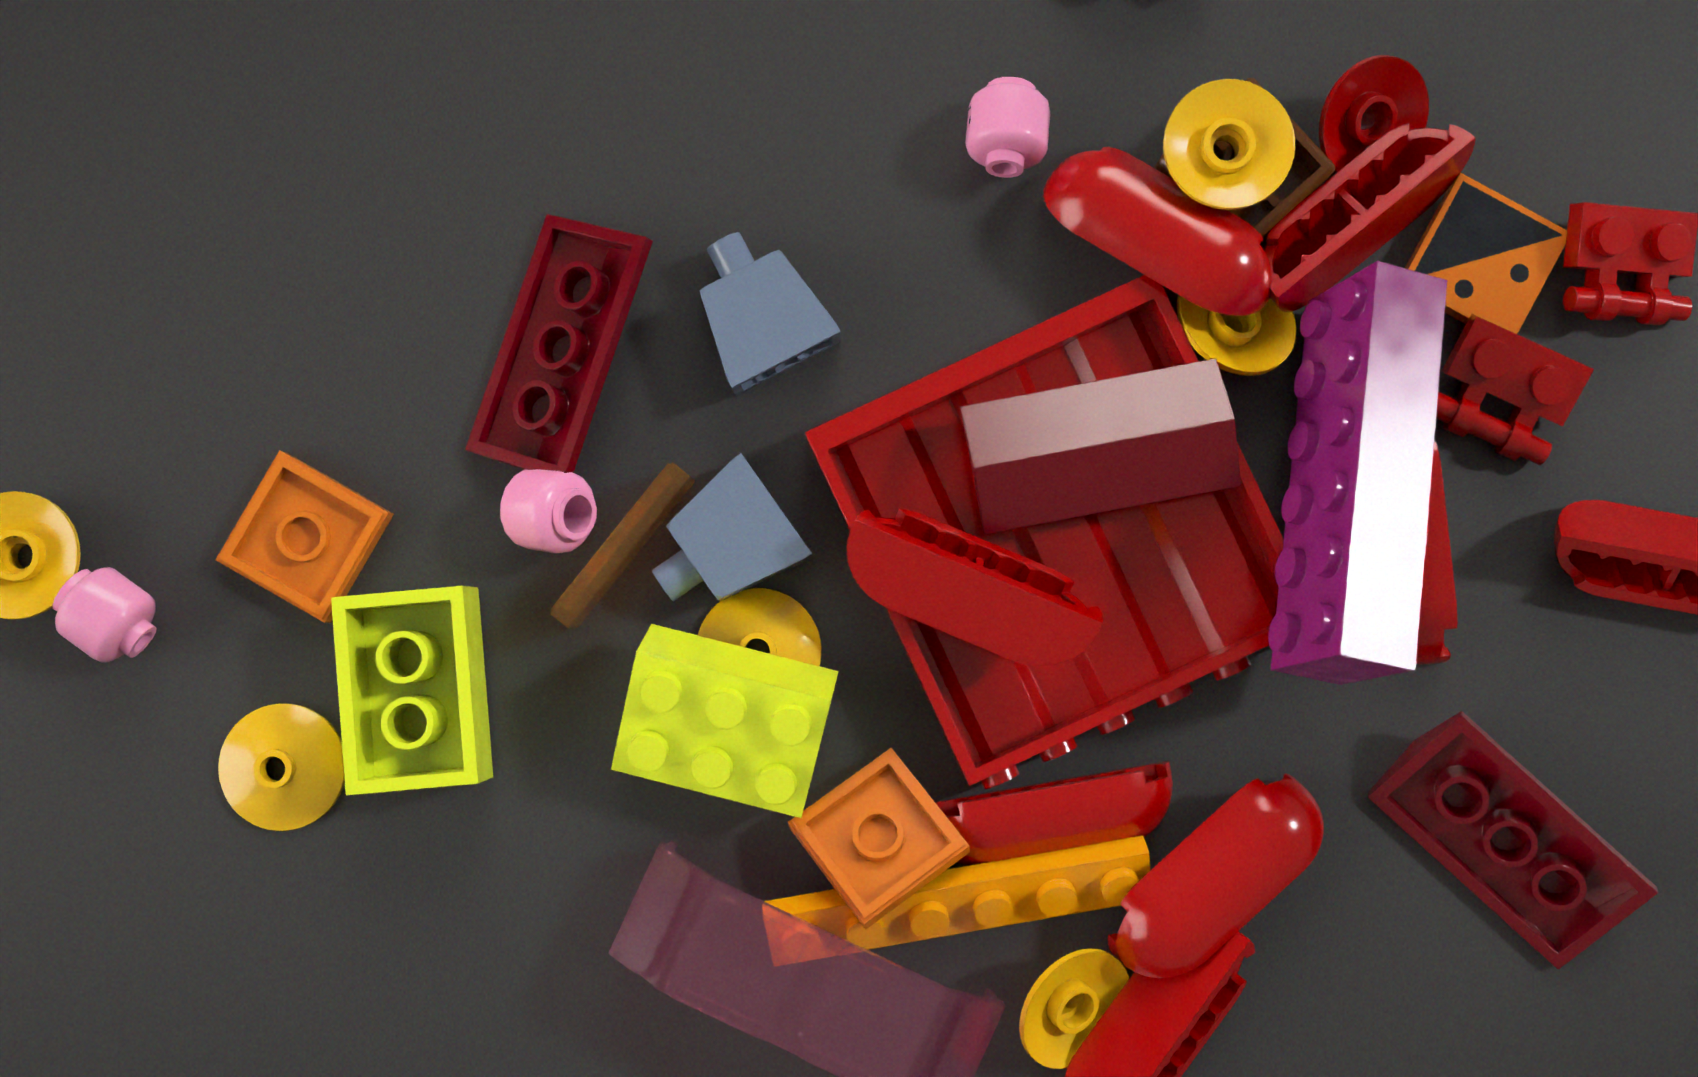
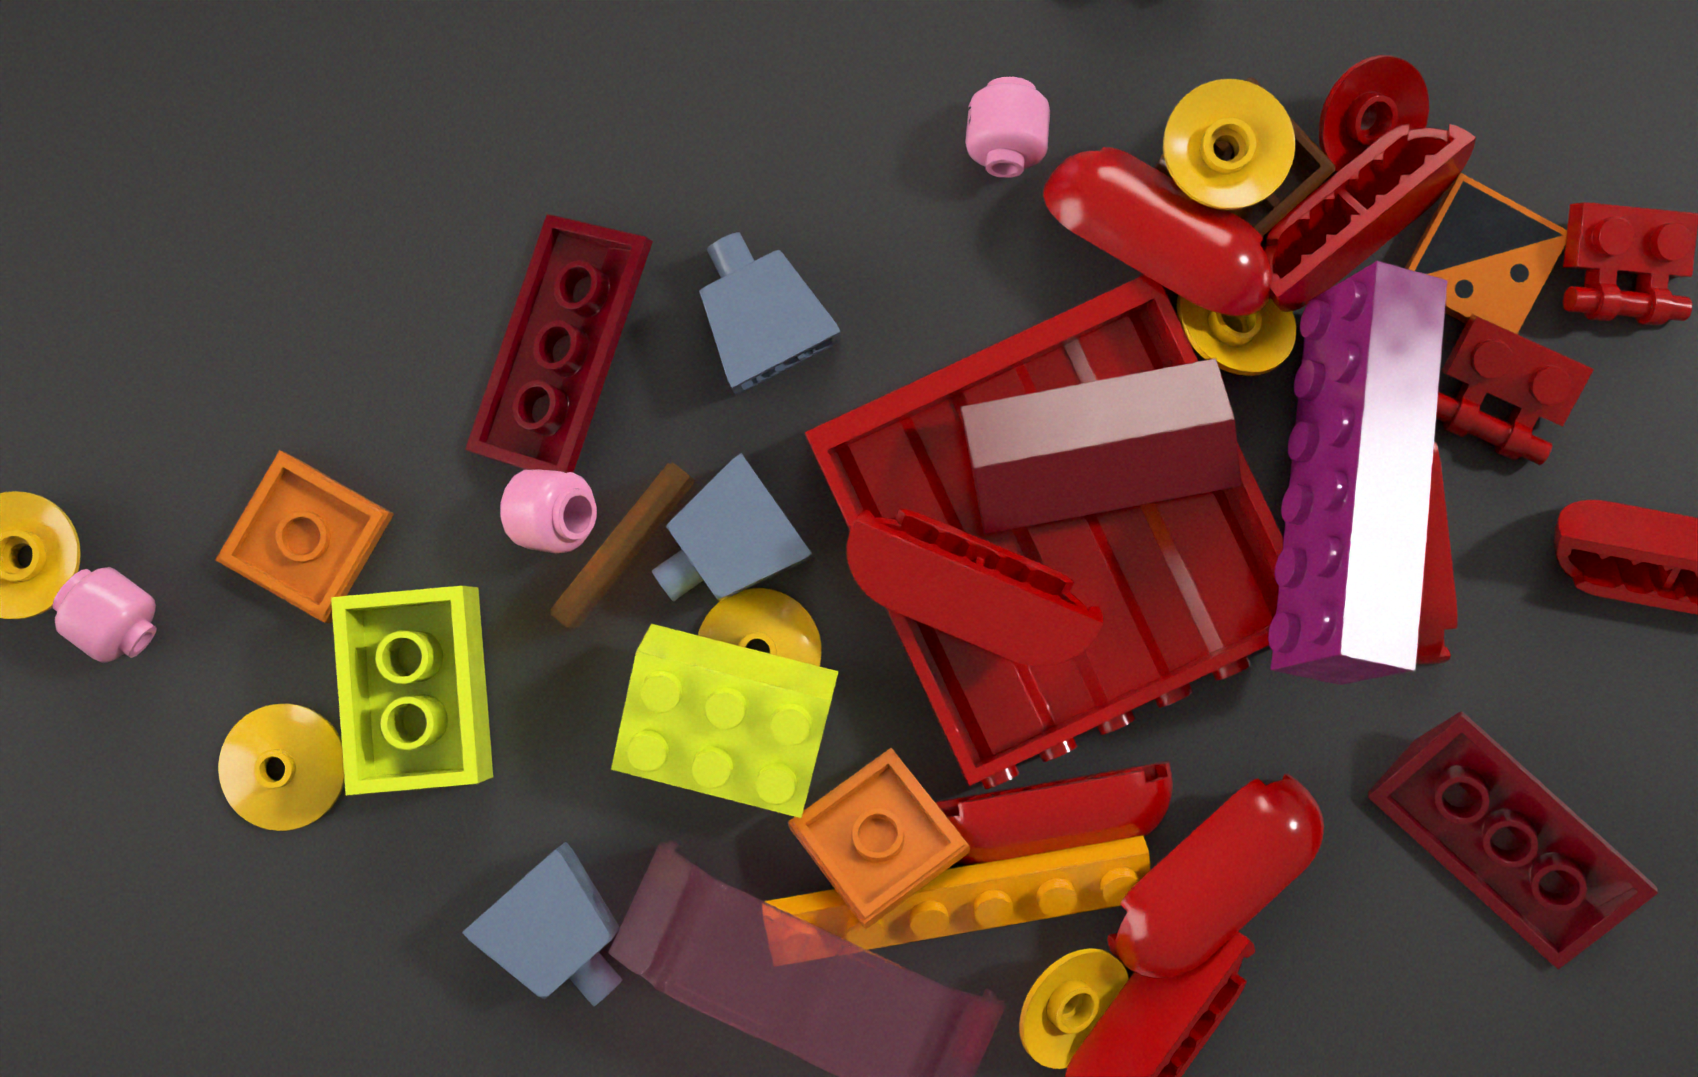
(551, 930): none -> sand blue torso

